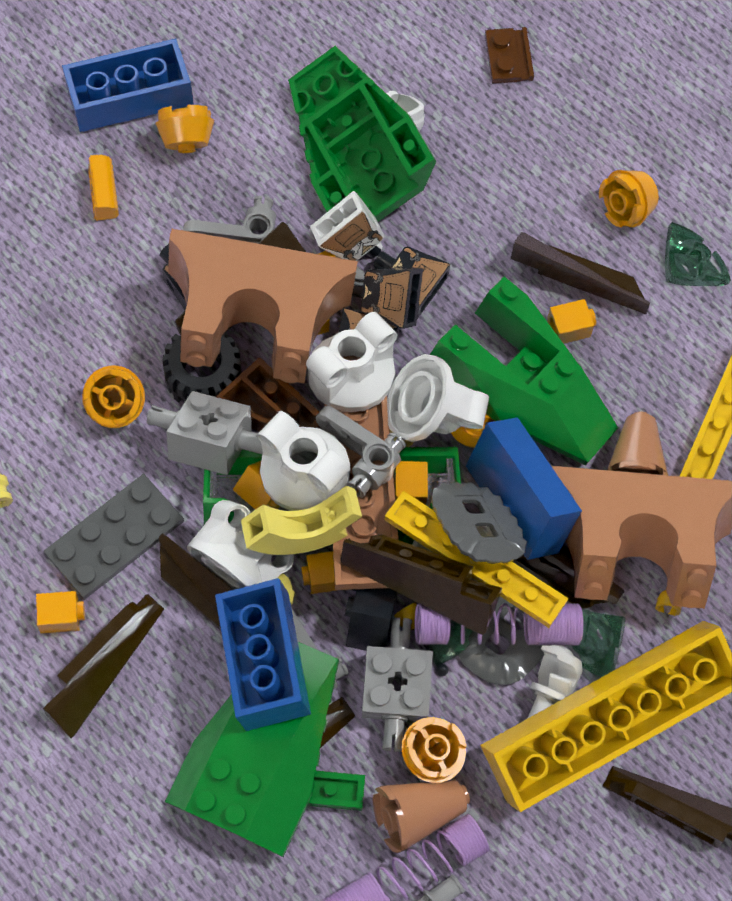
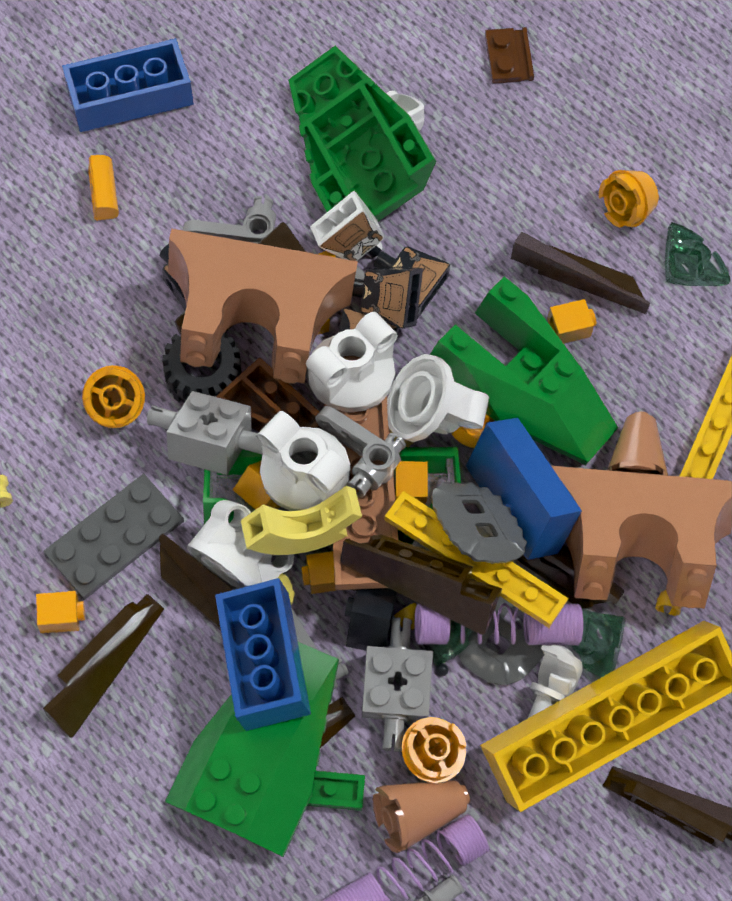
(185, 127): light orange cone -> none

